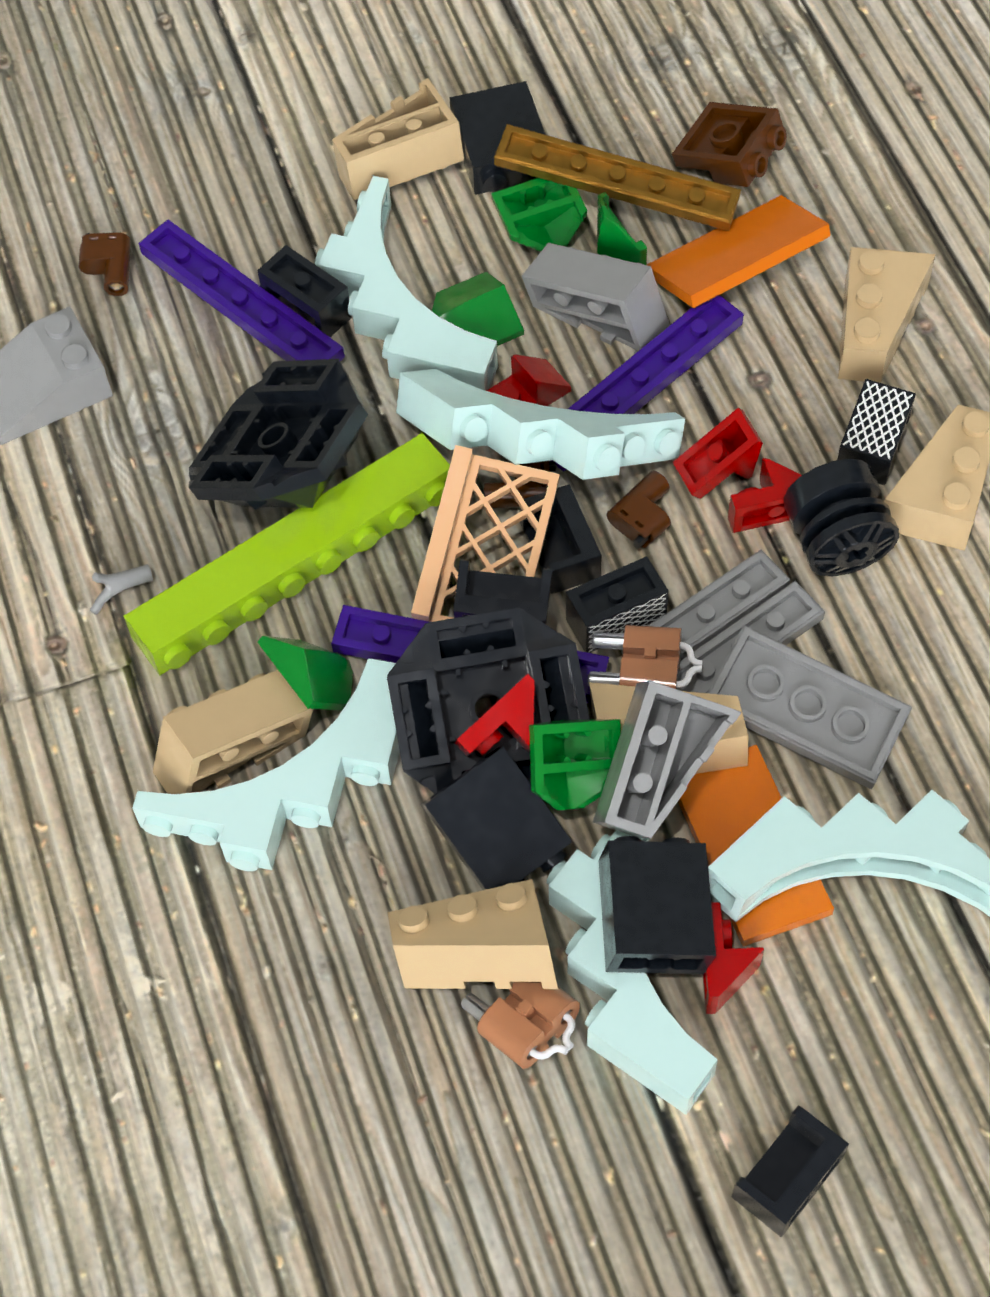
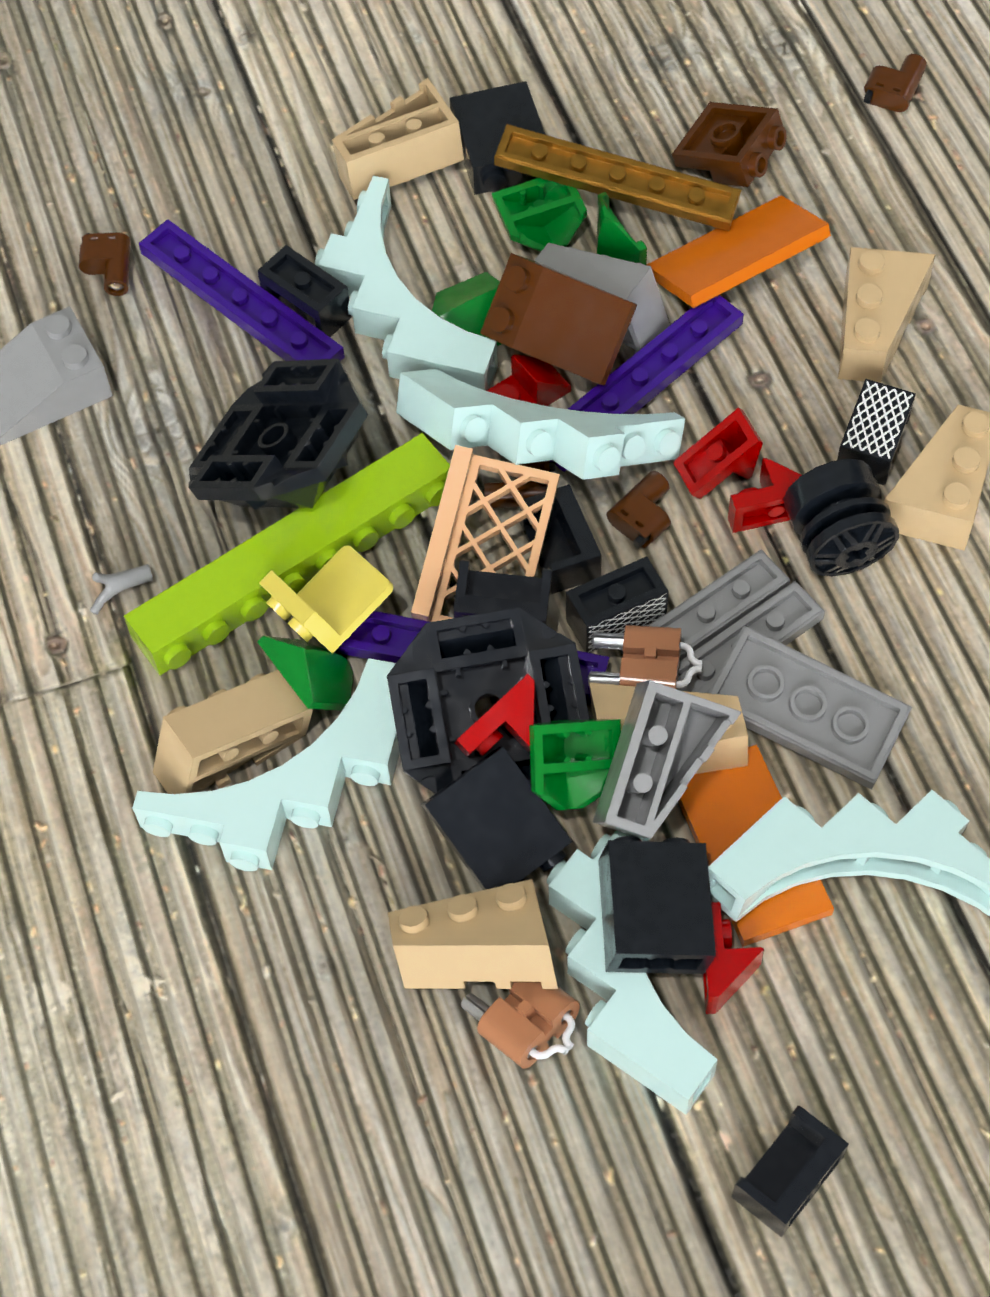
(333, 600): none -> light yellow bracket
(558, 319): none -> reddish brown slope
(892, 87): none -> reddish brown piece

